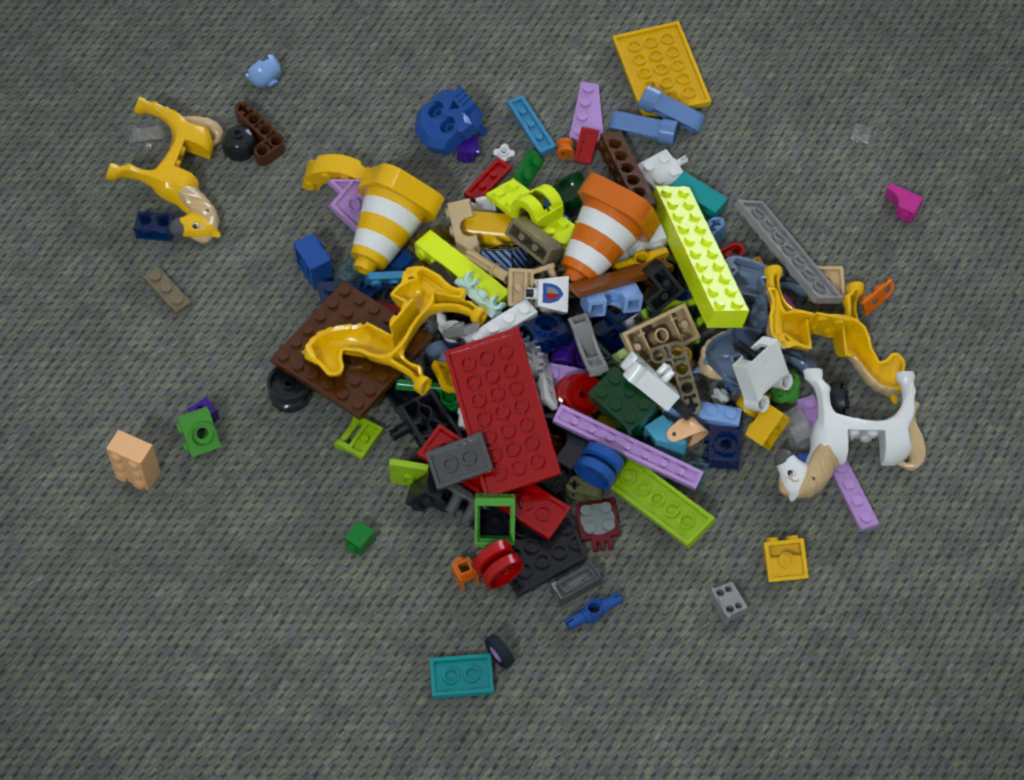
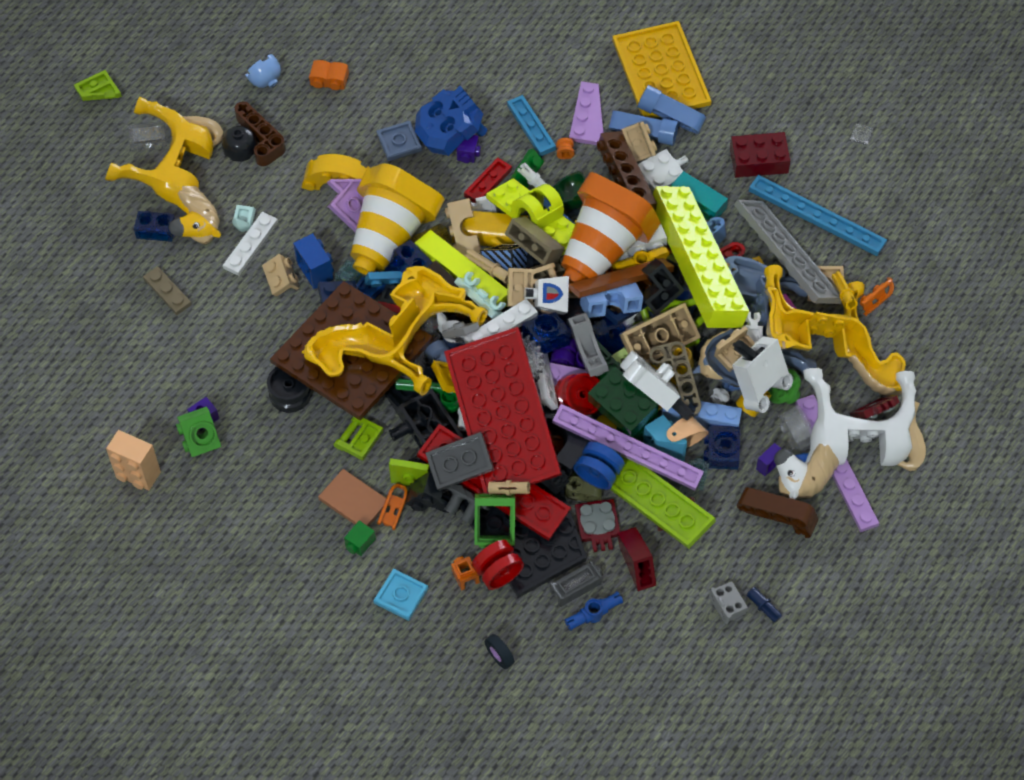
(97, 87): none -> lime wing
(243, 217): none -> light aqua plate
(250, 243): none -> white plate
(280, 274): none -> tan bracket
(329, 75): none -> orange brick
(352, 498): none -> nougat tile
(394, 502): none -> orange piece
(399, 140): none -> sand blue plate
(401, 594): none -> medium azure plate
(408, 256): none -> clear blue brick
(461, 676): teal plate -> none
(504, 156): white plate -> none
(521, 487): none -> tan pin
(532, 177): none -> white pin
(586, 146): red plate -> none
(638, 558): none -> dark red slope
(639, 140): none -> tan bracket
(725, 351): none -> tan bracket
(754, 331): none -> white plate
(759, 154): none -> dark red brick
(764, 604): none -> dark blue axle
(766, 461): none -> dark purple piece
(767, 427): yellow brick -> none
(780, 509): none -> reddish brown beam
(785, 559): yellow plate -> none
(817, 215): none -> dark azure plate
(839, 397): black cylinder -> none
(846, 294): none -> yellow axle
(876, 407): none -> dark red piece
(905, 202): dark pink arch -> none

